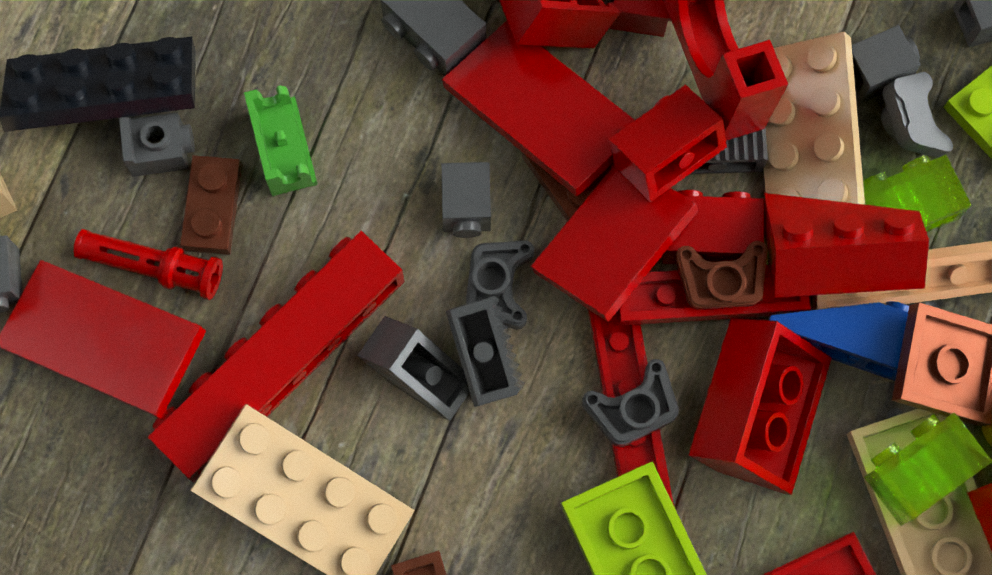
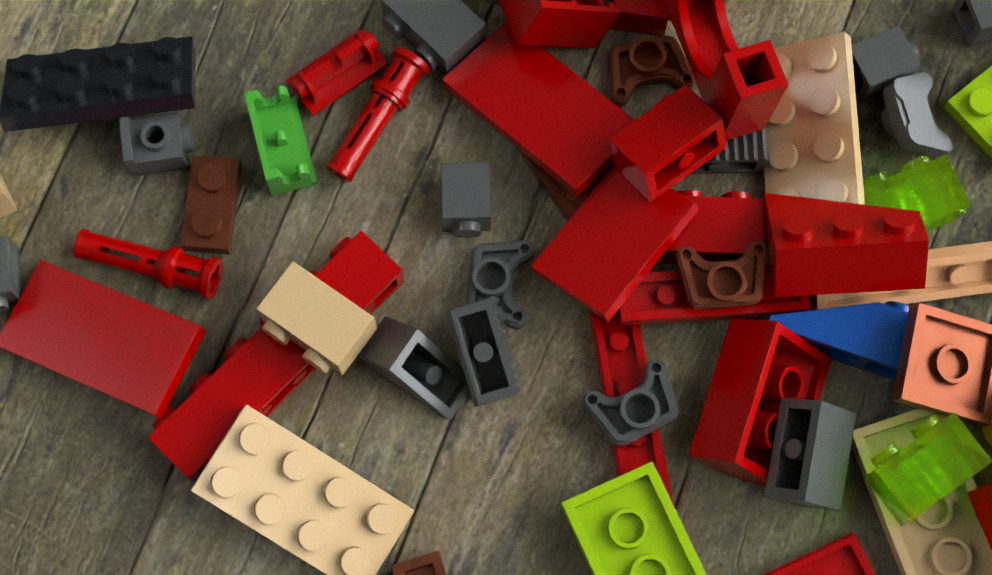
(316, 319): none -> tan brick
(337, 71): none -> red hinge
(388, 96): none -> red pin
(647, 63): none -> copper piece
(810, 454): none -> dark grey brick

